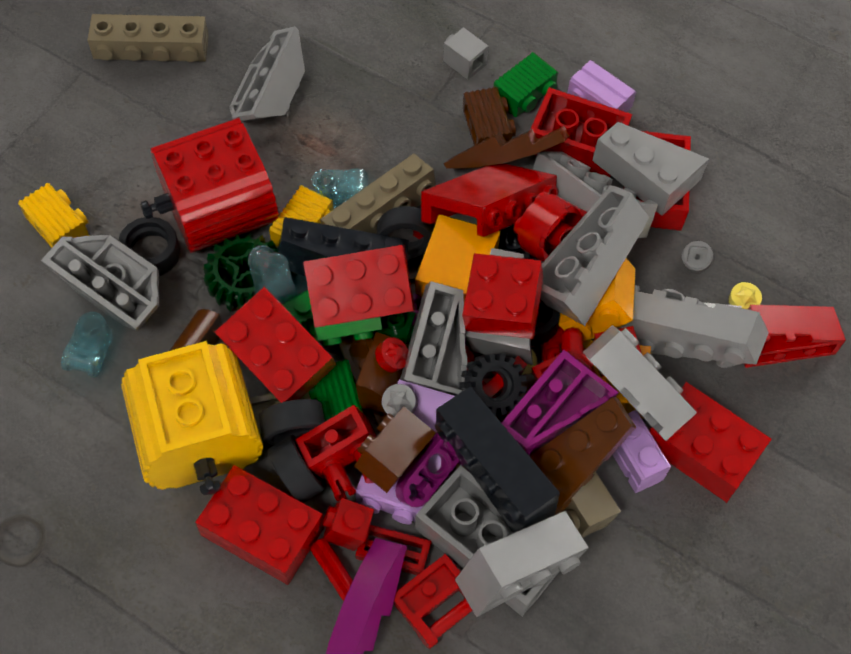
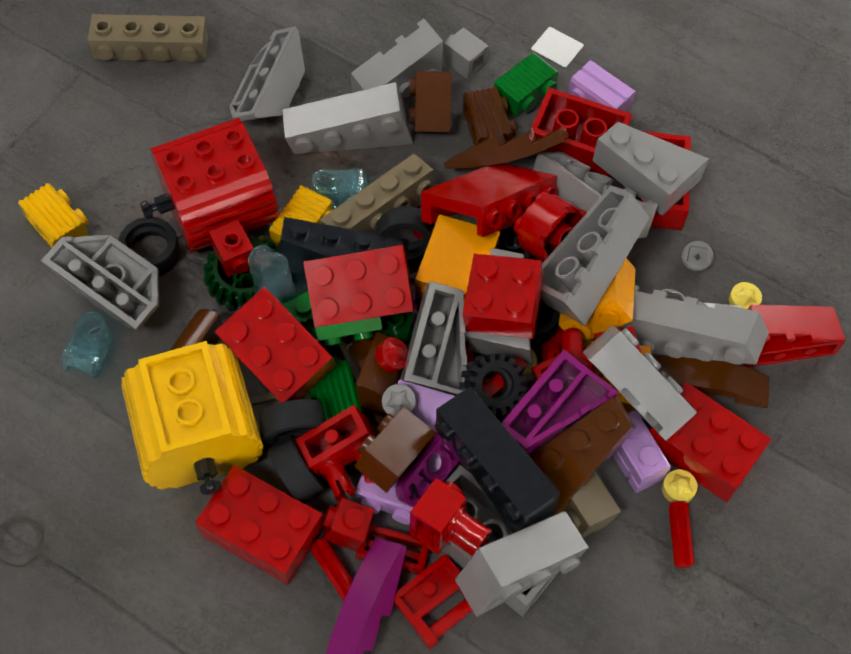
(231, 247): none -> red brick
(349, 122): none -> light grey wedge
(414, 53): none -> light grey wedge
(432, 101): none -> reddish brown brick
(443, 519): none -> red brick
(557, 46): none -> white sticker
(679, 486): none -> light yellow tile
(681, 534): none -> red axle
(718, 378): none -> reddish brown slope

